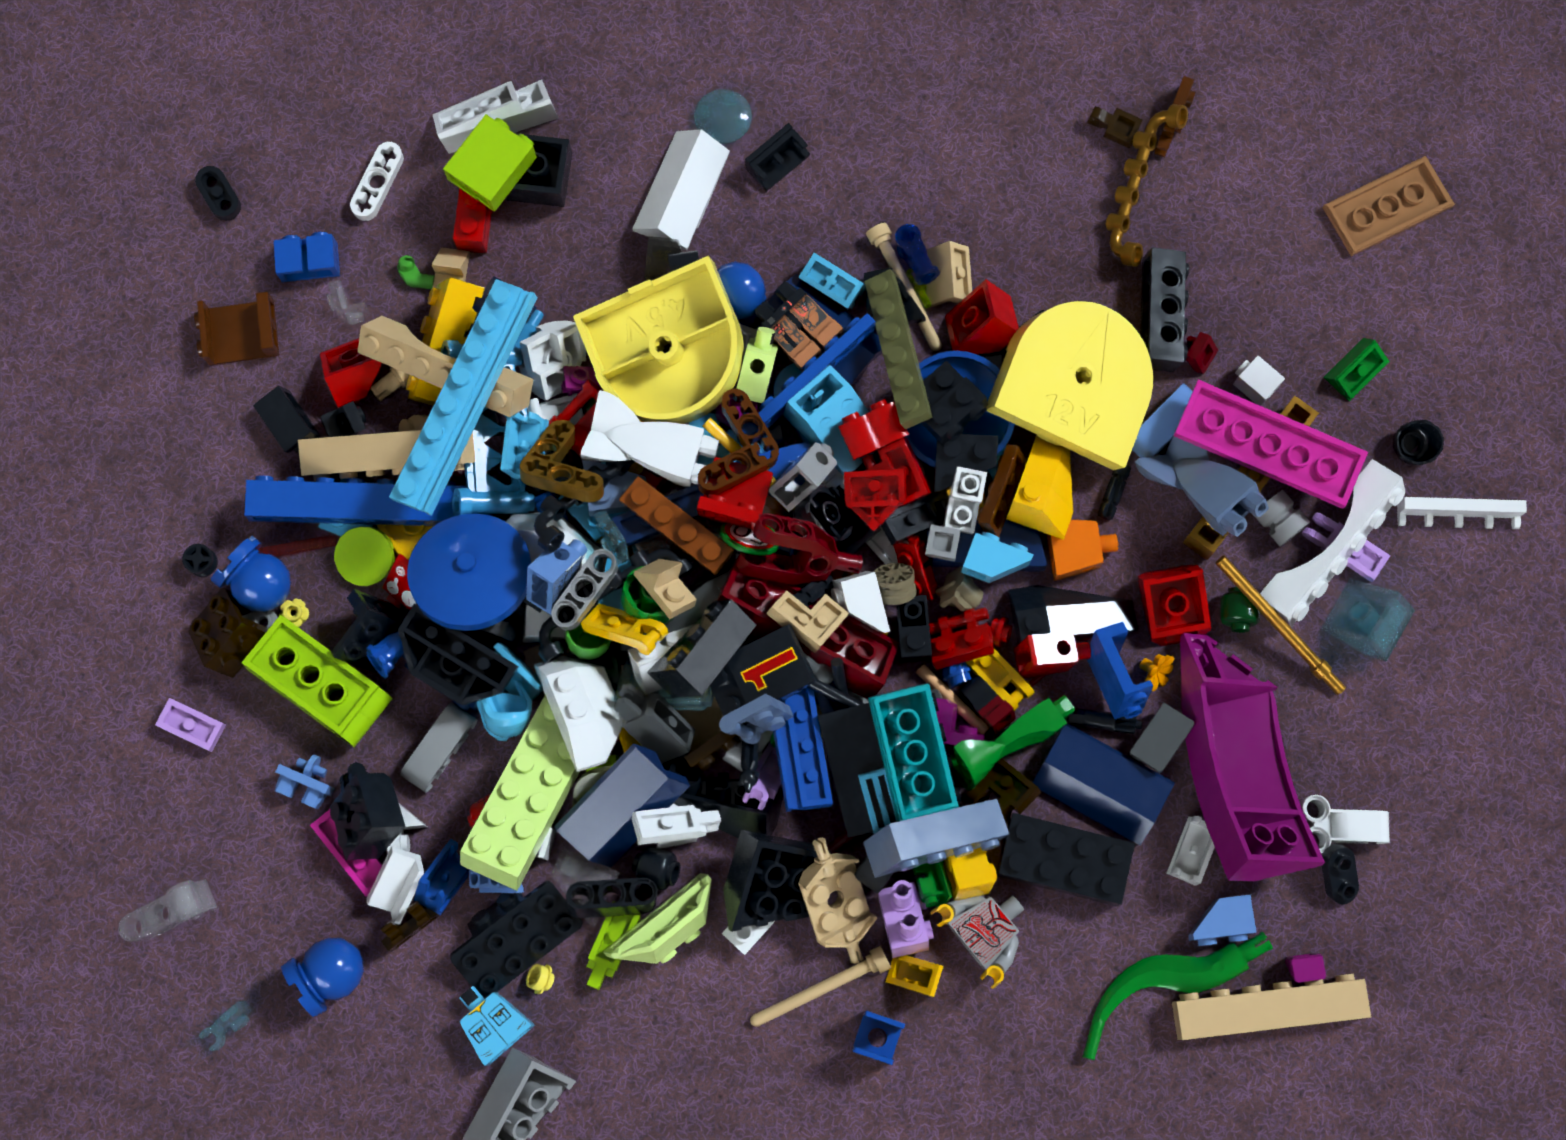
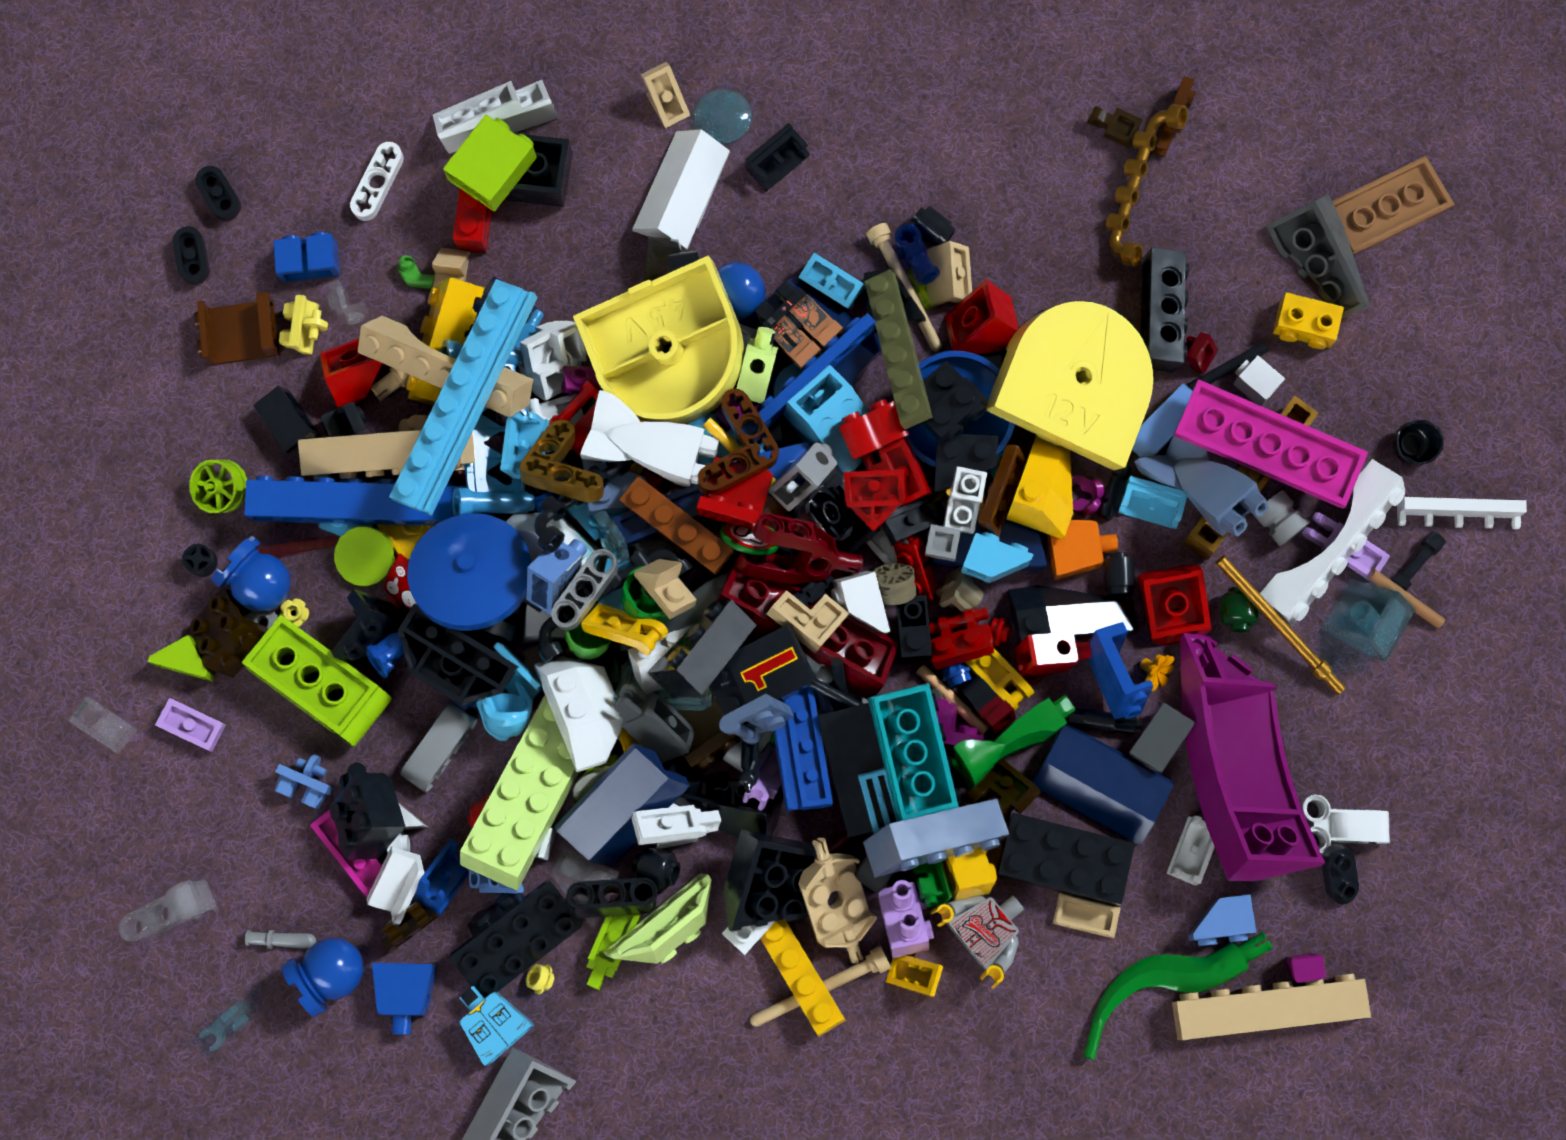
(102, 724): none -> clear slope
(182, 658): none -> lime slope
(191, 257): none -> black plate
(217, 486): none -> lime wheel
(271, 939): none -> light grey piece
(305, 325): none -> light yellow hips
(403, 991): none -> blue torso
(665, 94): none -> tan slope
(802, 978): none -> yellow plate
(892, 1029): blue piece -> none
(933, 226): none -> black brick
(1086, 915): none -> tan tile
(1092, 487): none -> magenta piece
(1119, 575): none -> black brick
(1152, 502): none -> medium azure hinge
(1231, 365): none -> black bar
(1307, 321): none -> yellow brick
(1322, 250): none -> dark grey wedge
(1357, 368): green slope -> none
(1420, 608): none -> medium nougat bar
(1431, 545): none -> black bar

